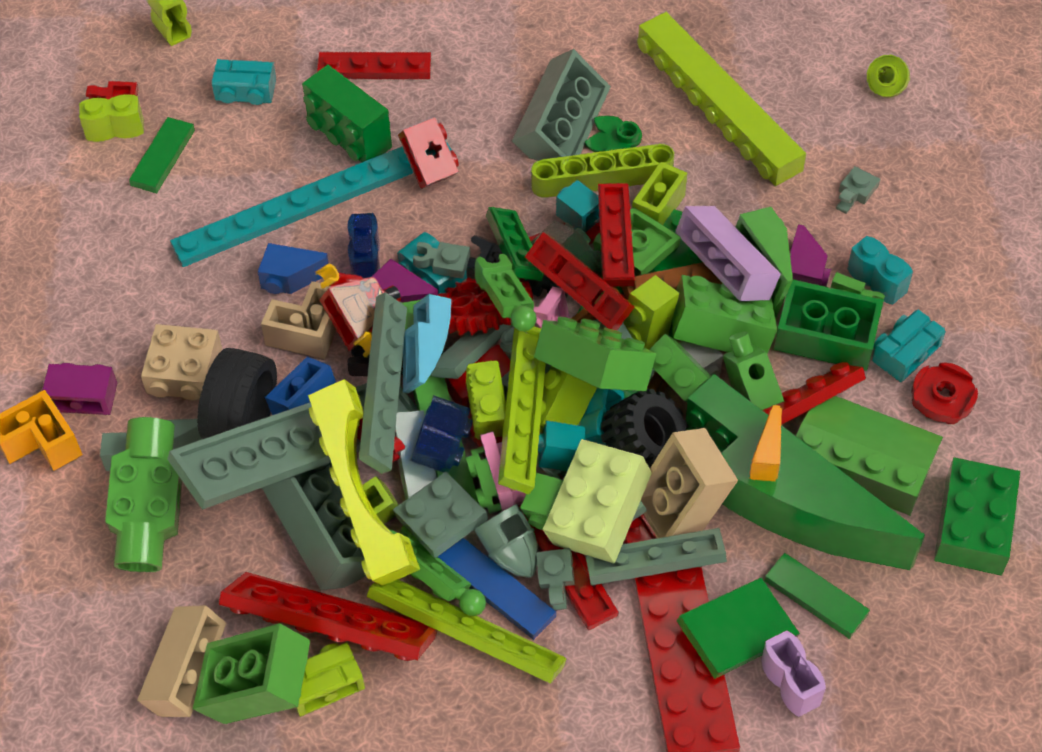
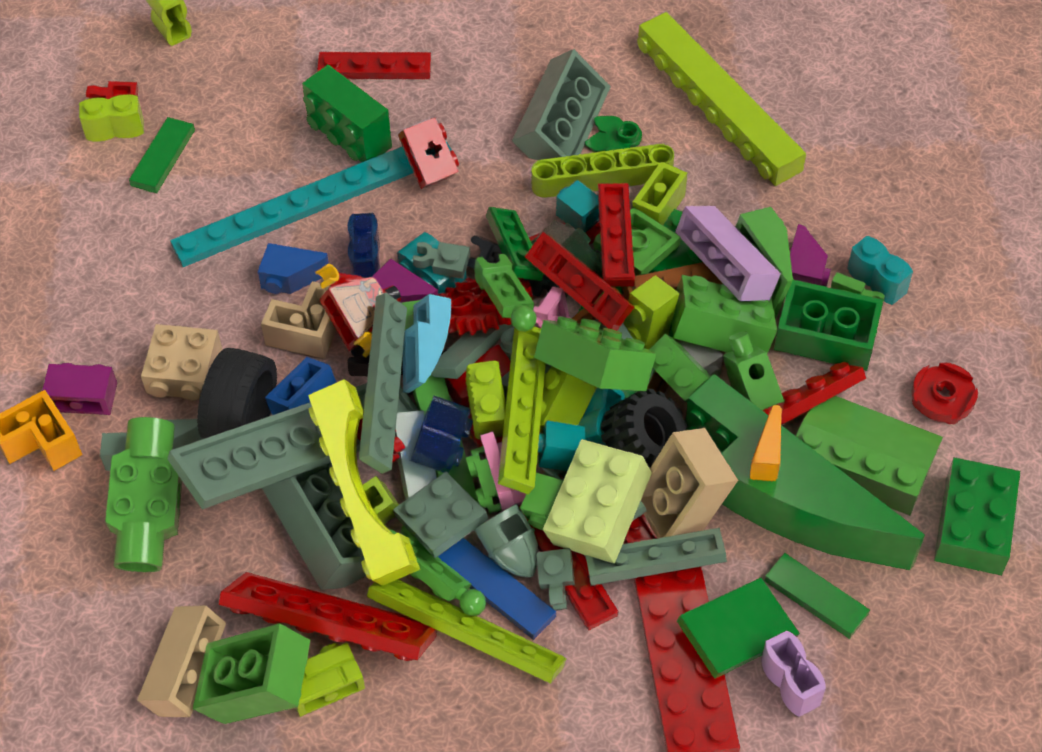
(244, 81): teal brick -> none
(856, 187): sand green plate -> none
(888, 76): lime plate -> none
(908, 344): teal brick -> none

